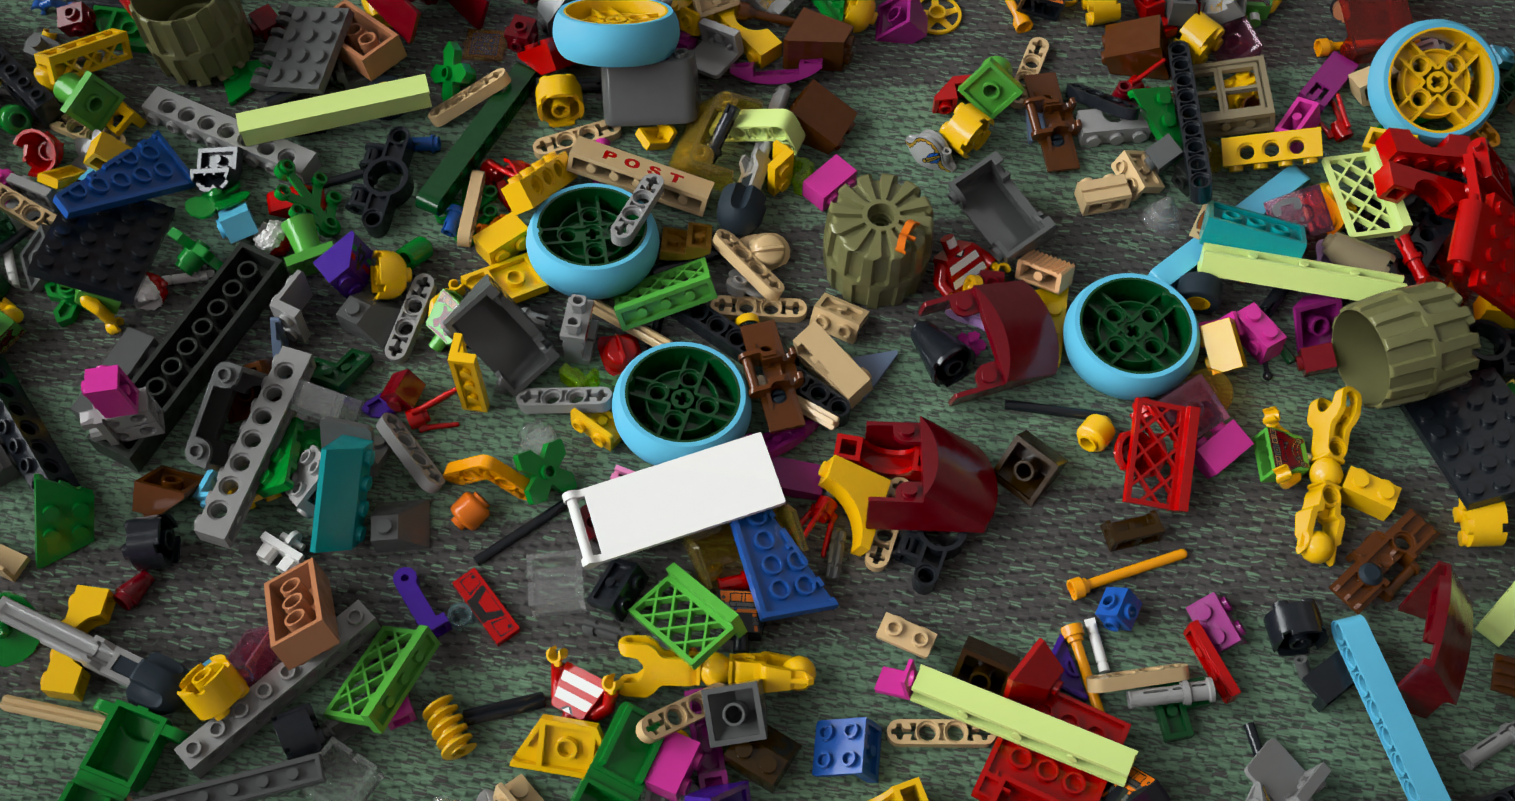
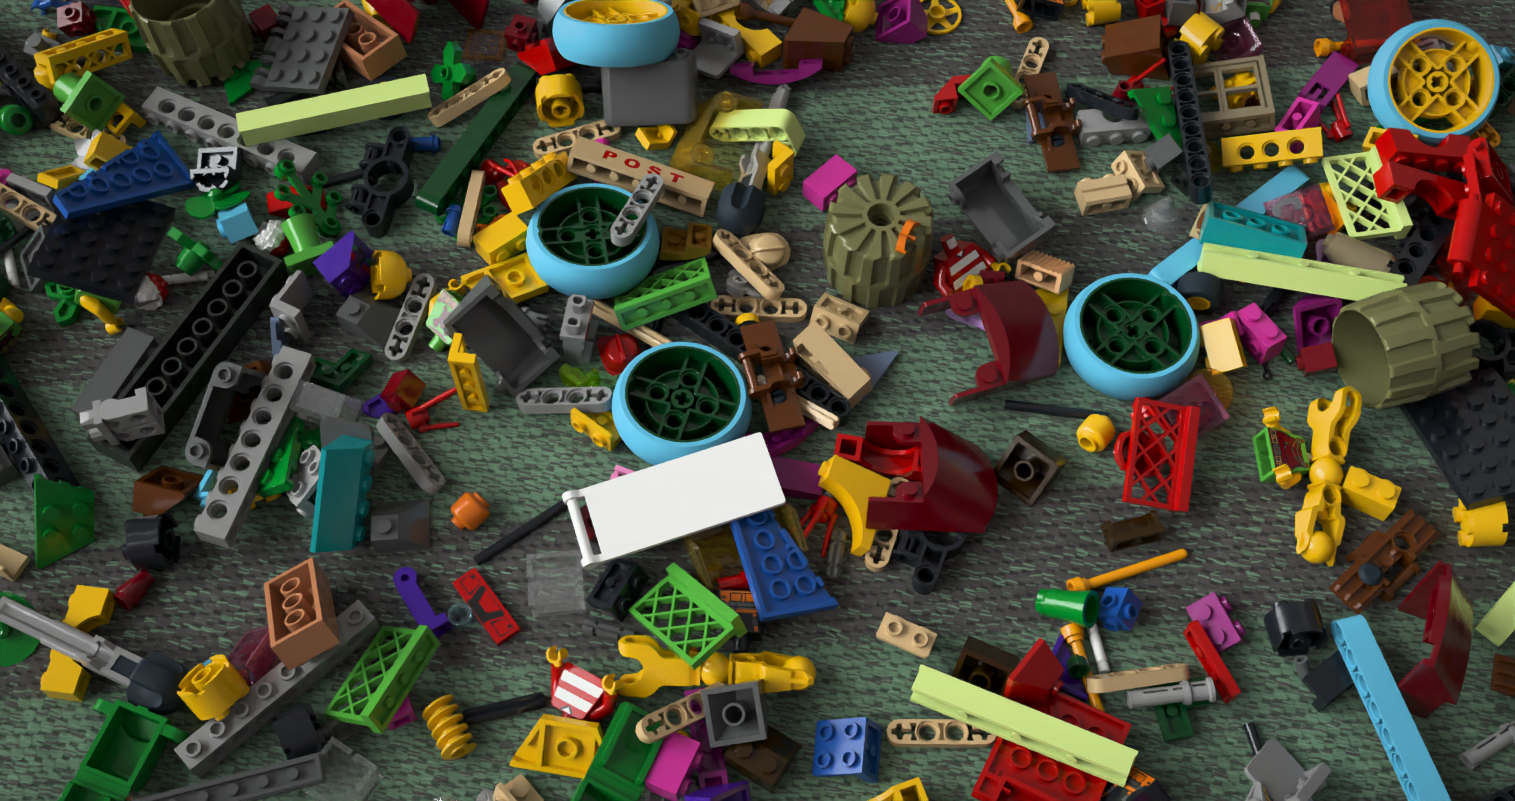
(41, 150): red helmet -> none
(52, 712): tan axle -> none
(110, 391): dark pink brick -> none
(273, 547): white hips -> none
(416, 251): green brick -> none
(486, 467): light orange beam -> none
(534, 436): clear brick -> none
(544, 471): green plant -> none
(722, 130): black pin -> none
(803, 169): clear neon green bracket -> none
(823, 117): reddish brown slope -> none
(897, 682): dark pink bracket -> none
(931, 151): light grey hat -> none
(941, 353): black cone -> none
(966, 129): yellow brick -> none
(973, 342): dark pink plant -> none
(1069, 605): none -> green plant
(1077, 666): none -> dark green hinge
(1221, 448): dark pink brick -> none
(1412, 257): red pin -> none

